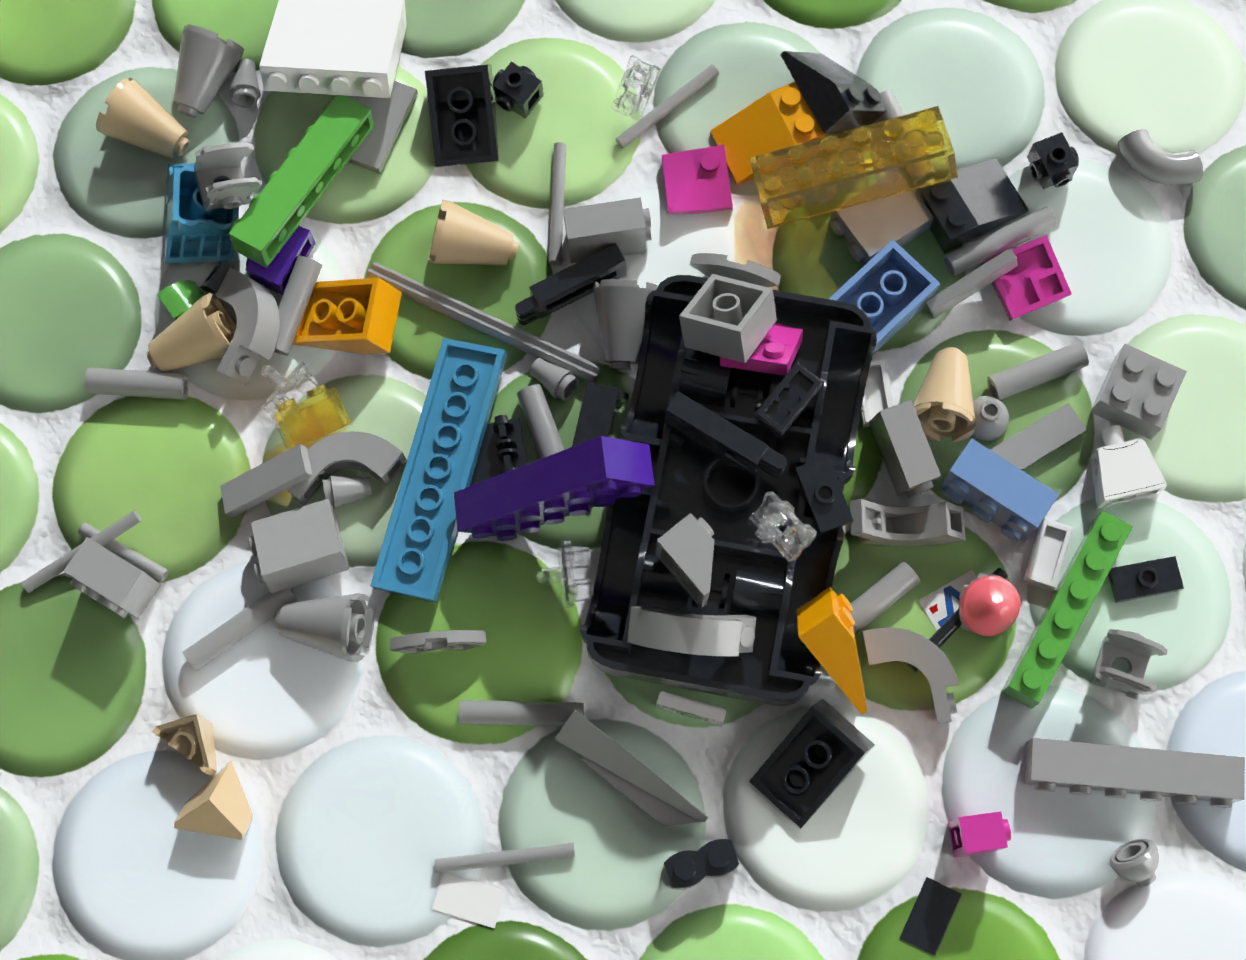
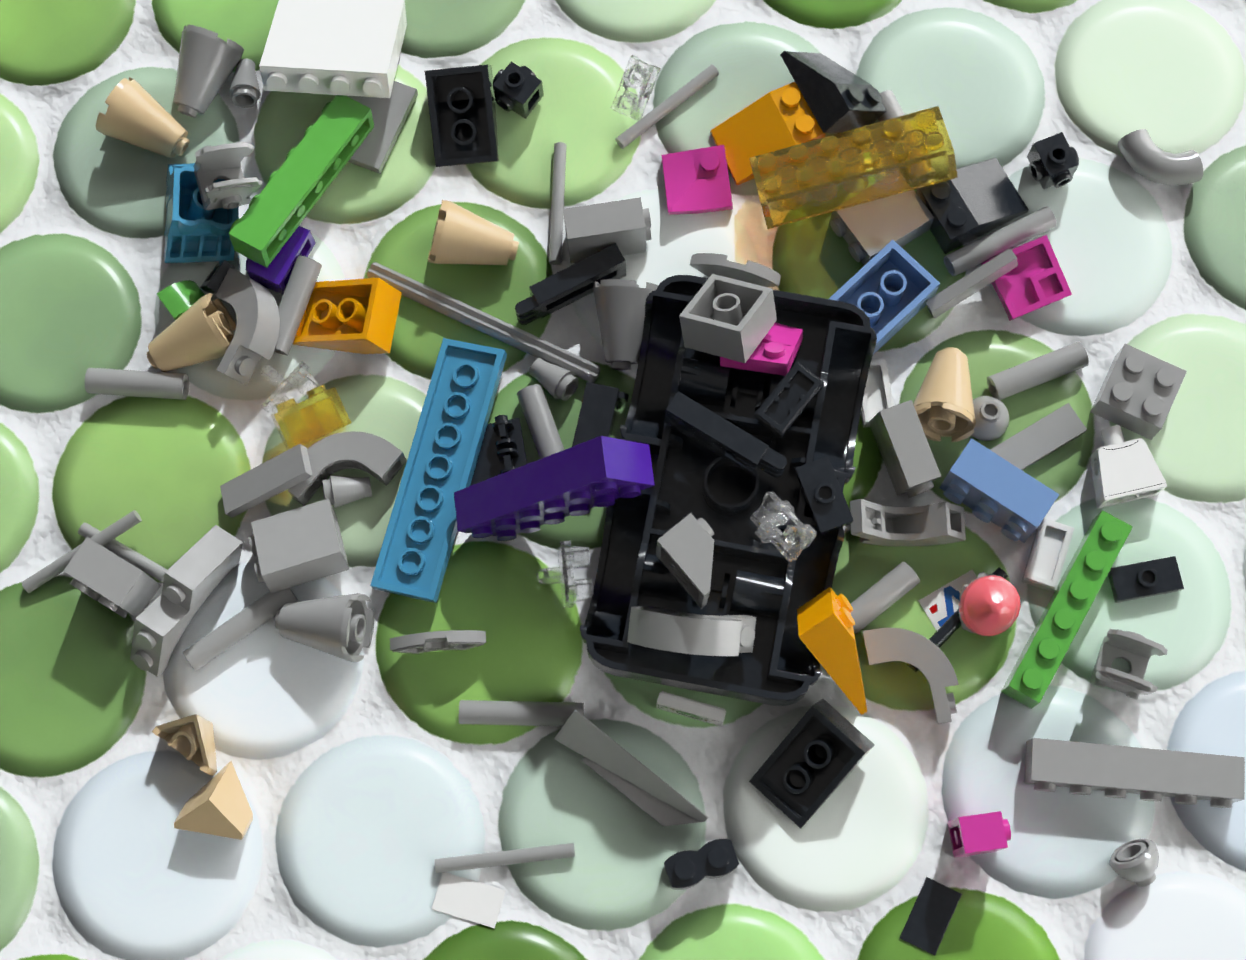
(183, 593): none -> light grey arch

